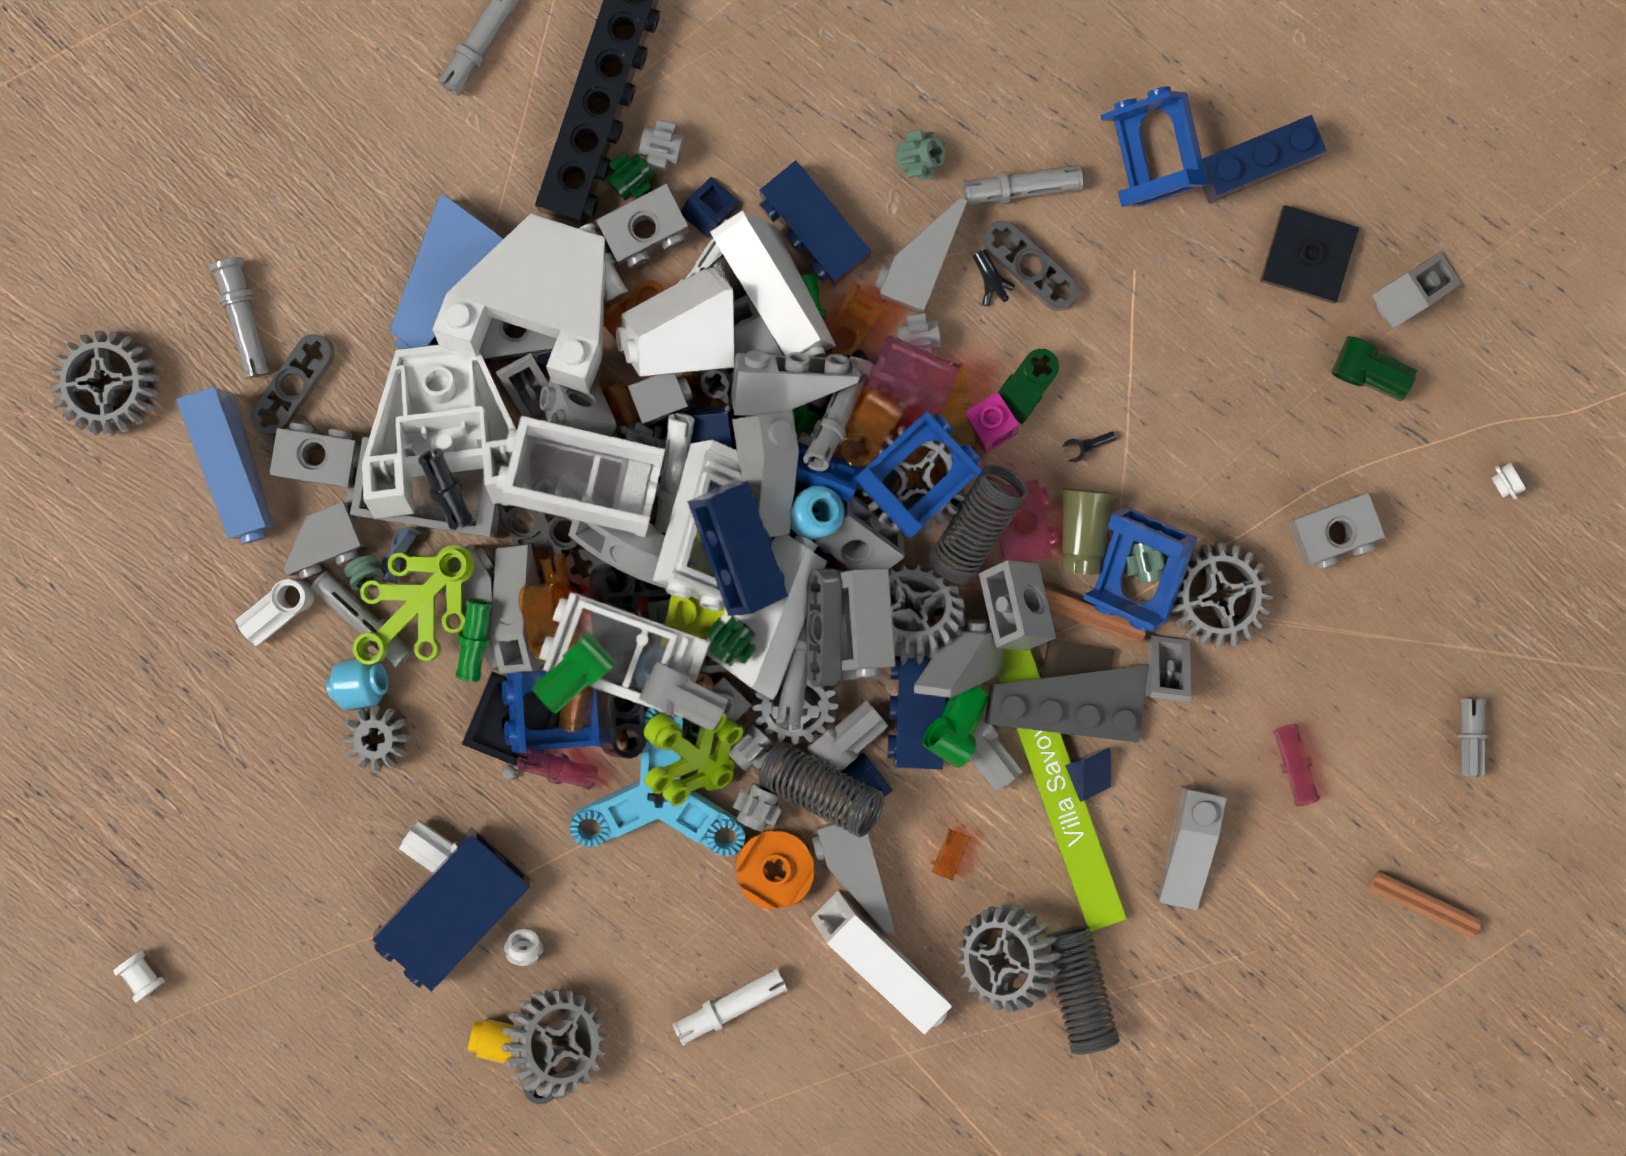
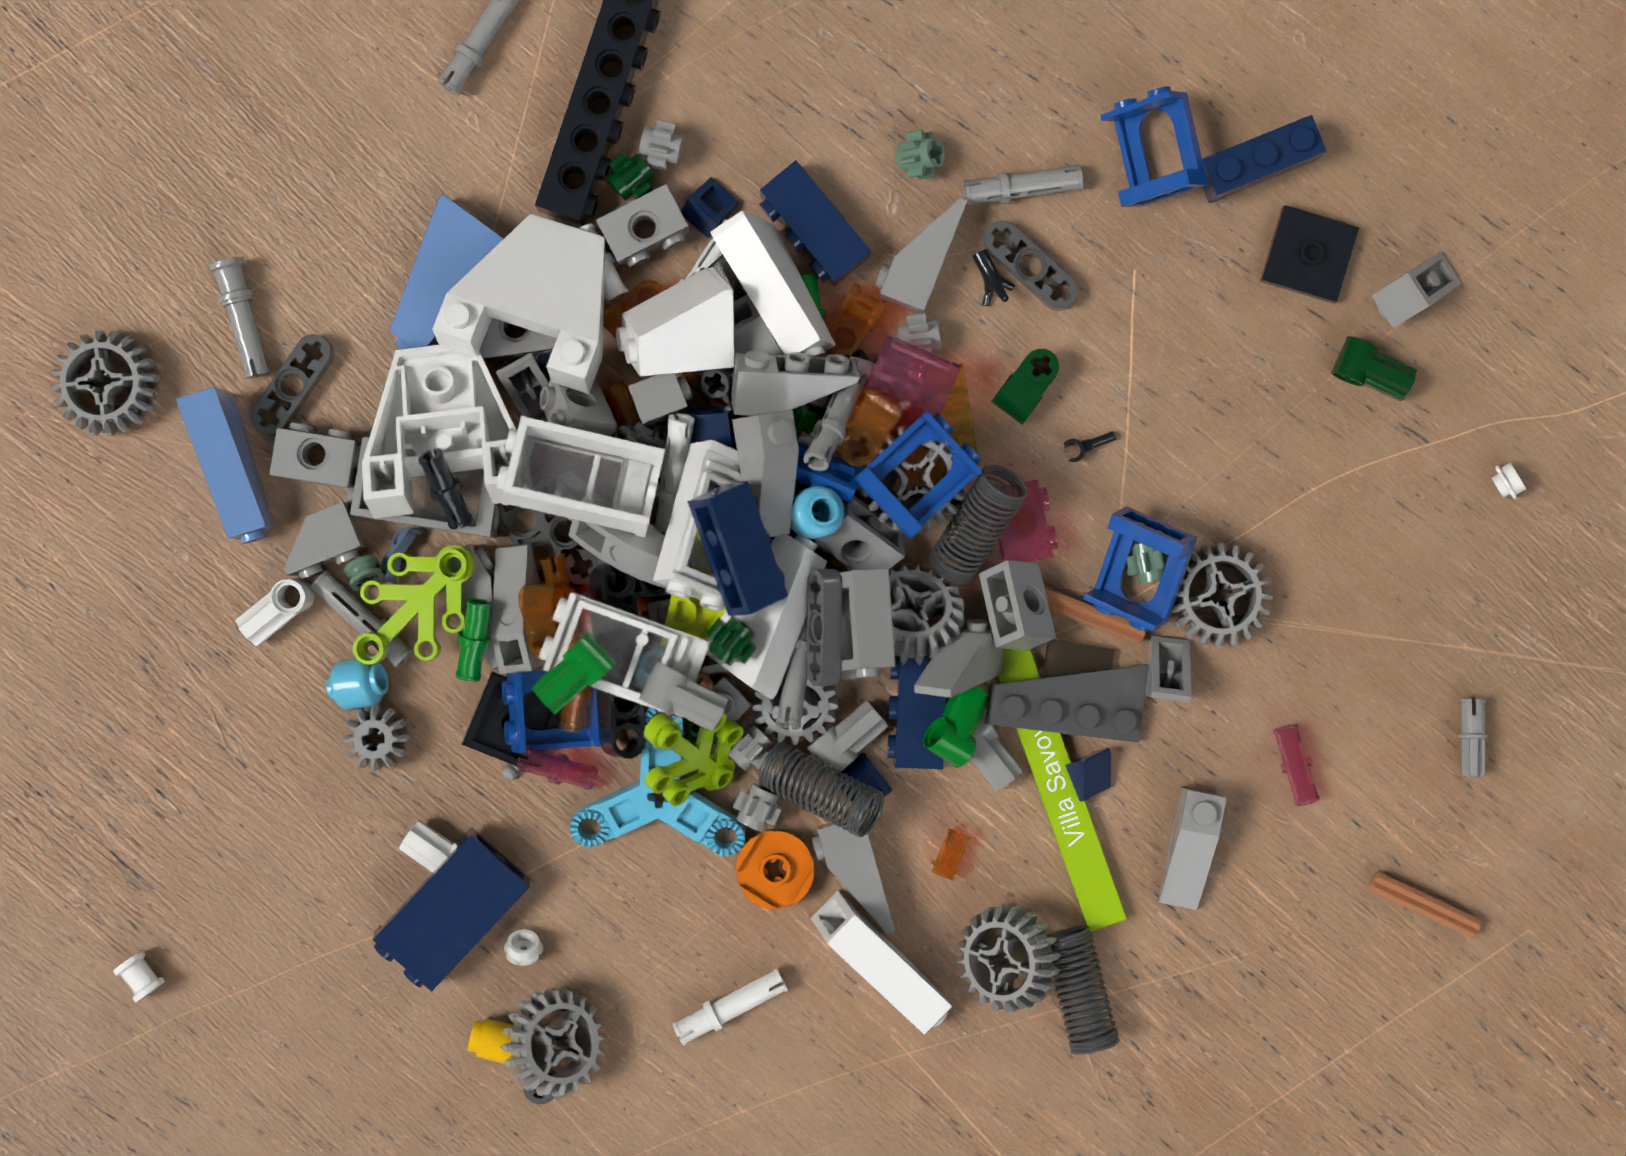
(992, 422): dark pink bracket -> none
(1085, 529): olive plant -> none
(1360, 526): light grey brick -> none

